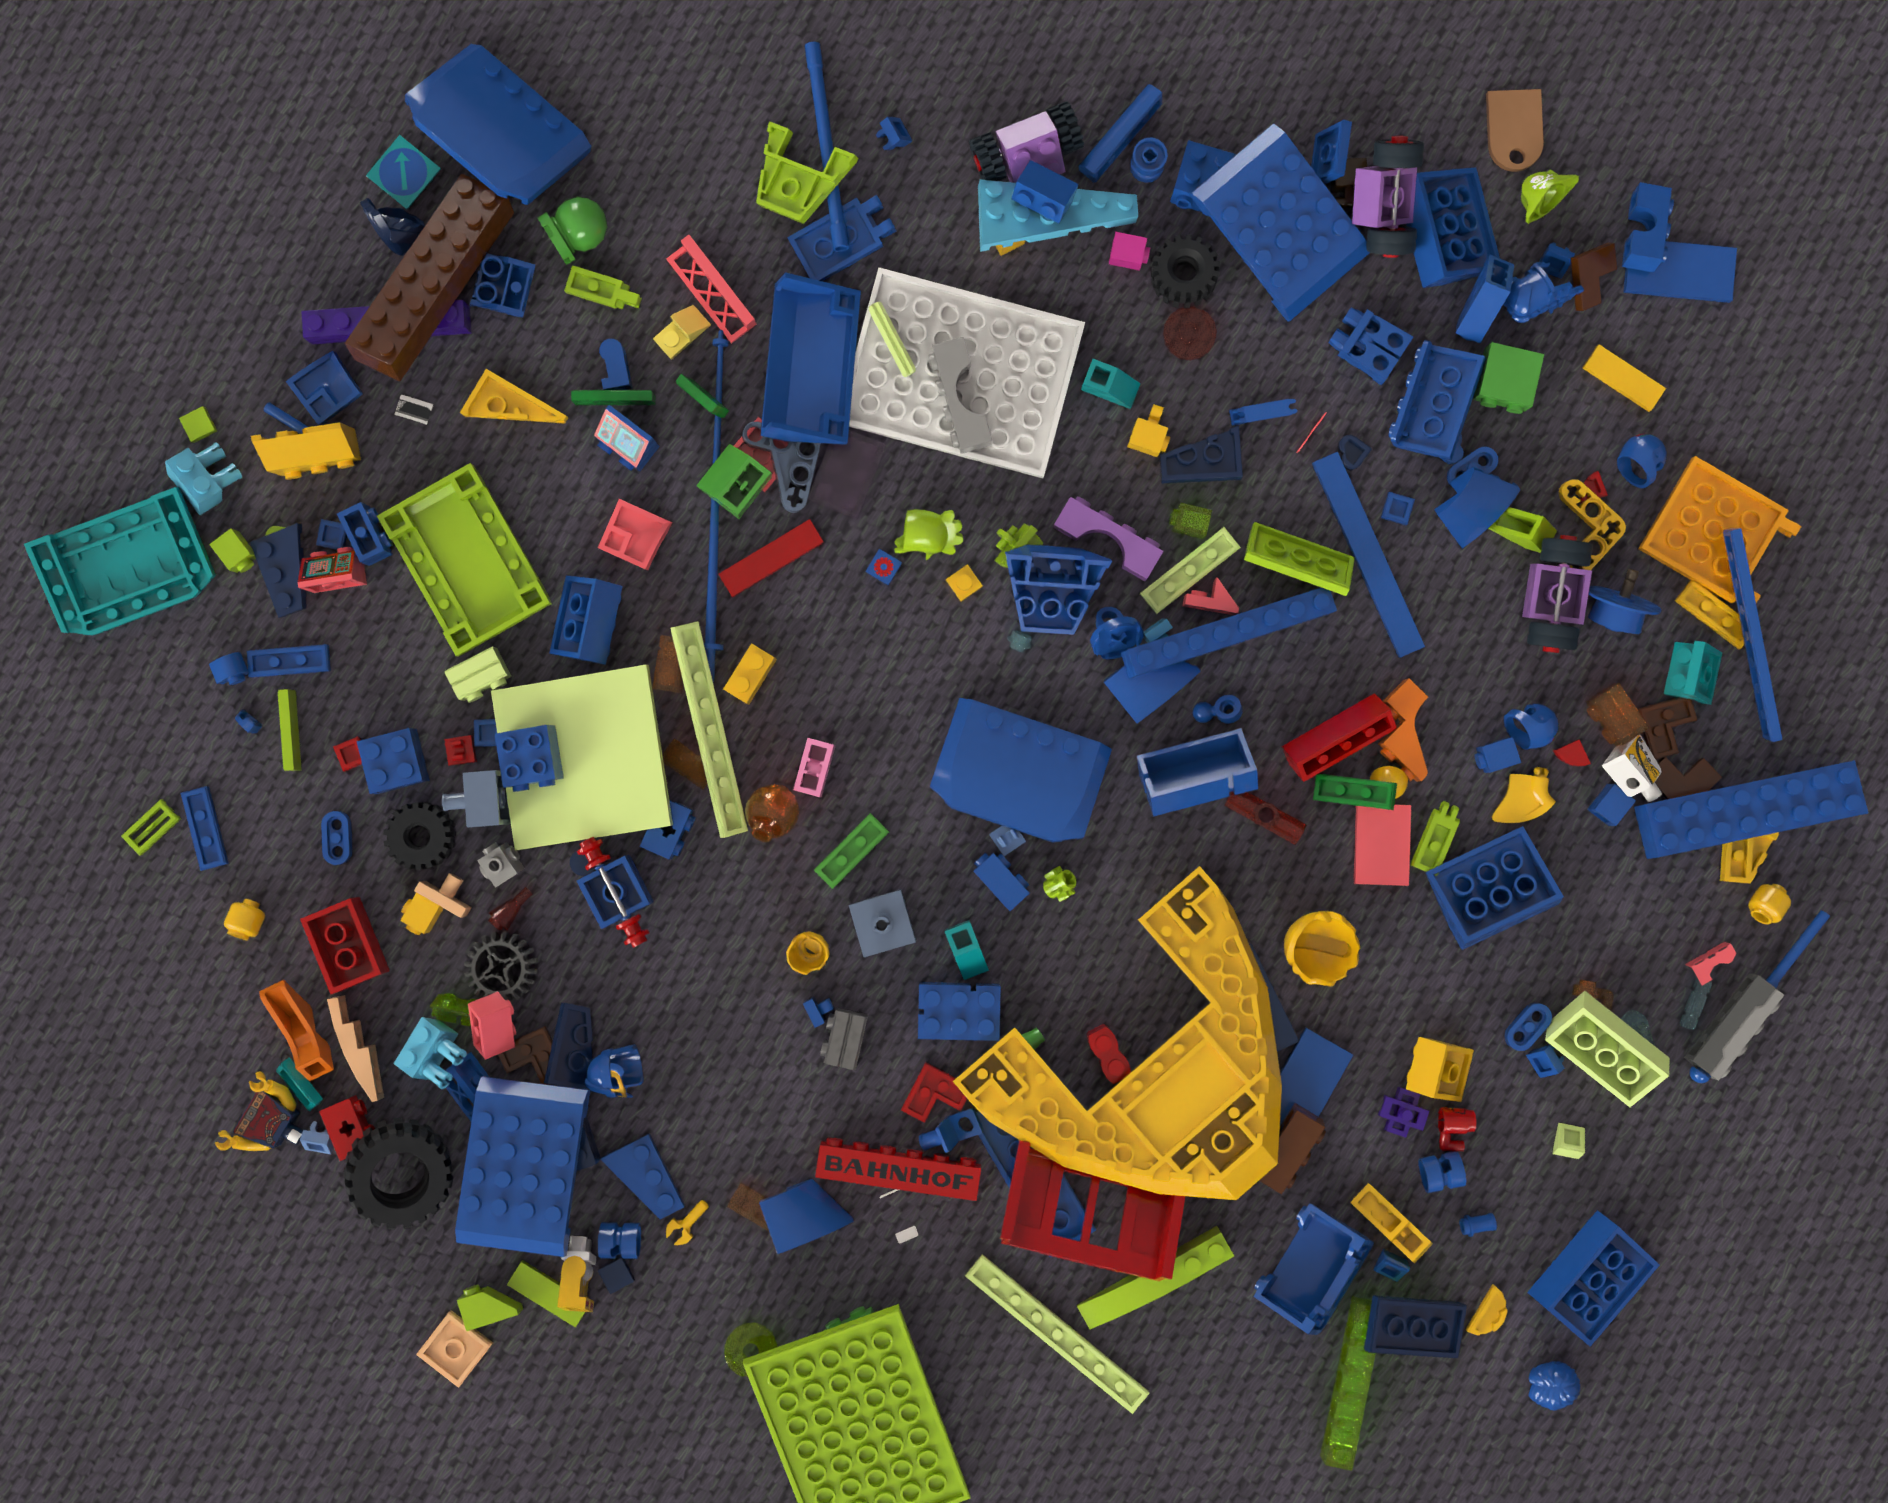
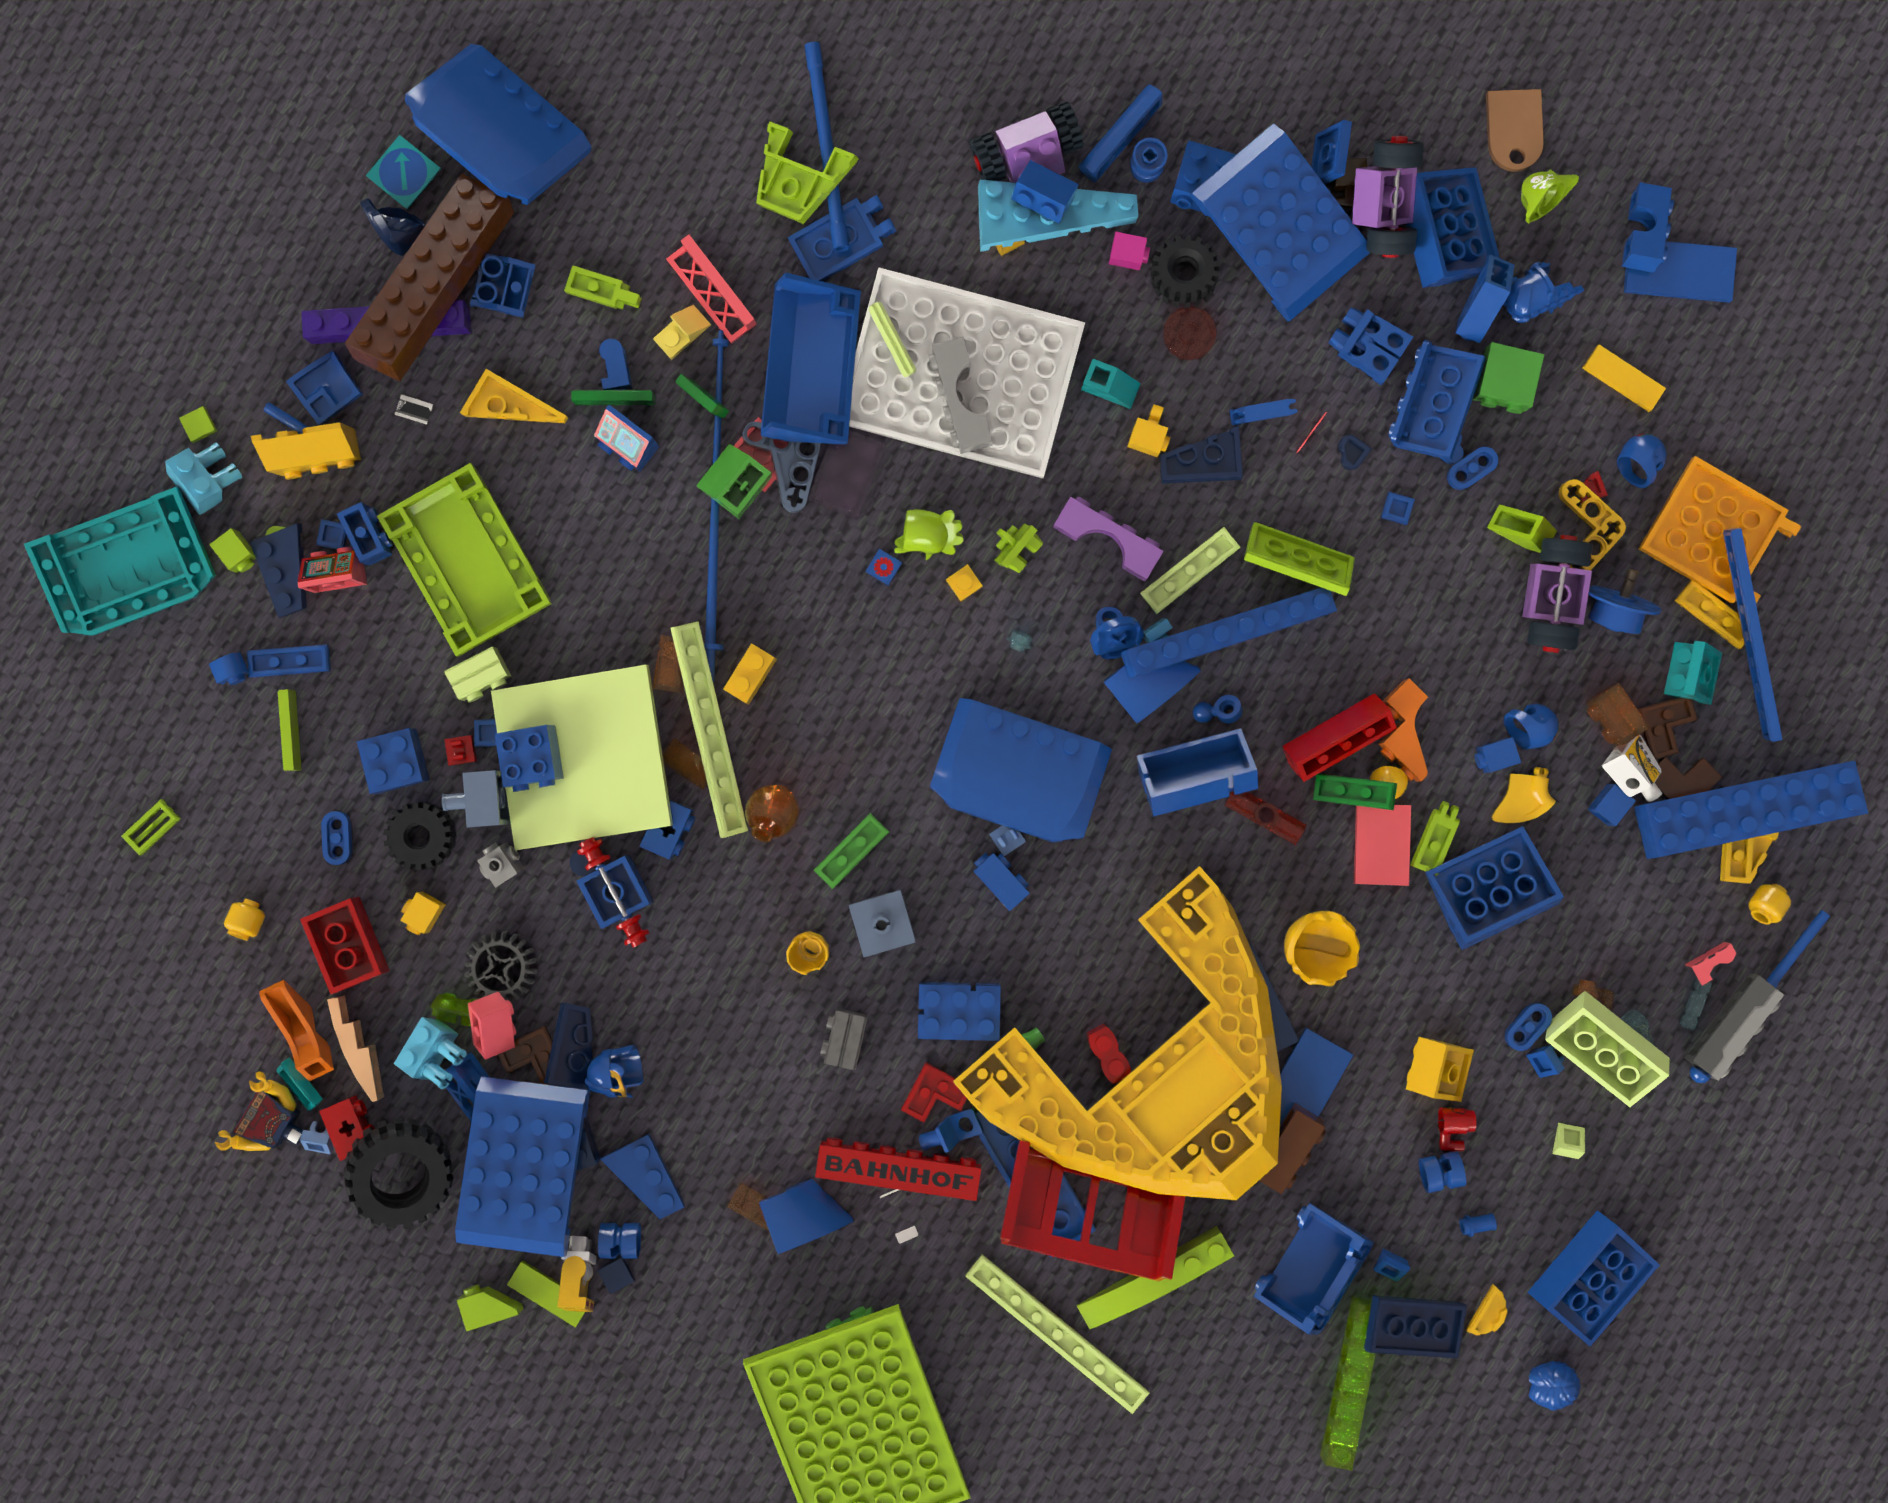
(204, 828): blue tile -> none
(248, 722): blue tile -> none
(348, 754): red tile -> none
(445, 895): light nougat tile -> none
(453, 1349): light nougat tile -> none
(506, 913): clear red cone -> none
(576, 227): bright green tile -> none
(586, 619): blue slope -> none
(634, 534): coral plate -> none
(686, 1223): yellow bar -> none
(743, 1335): clear neon green tile -> none
(771, 558): red tile -> none
(814, 767): bright pink brick -> none
(816, 1010): blue tile -> none
(895, 131): blue tile -> none
(966, 949): teal slope -> none
(1053, 585): blue wedge -> none
(1059, 883): lime gear -> none
(1190, 520): clear neon green brick -> none
(1219, 602): coral slope -> none
(1368, 554): blue tile -> none
(1391, 1223): yellow slope -> none
(1405, 1114): dark purple piece -> none
(1477, 504): blue slope -> none
(1558, 258): blue tile -> none
(1572, 754): red tile -> none
(1586, 272): reddish brown tile -> none

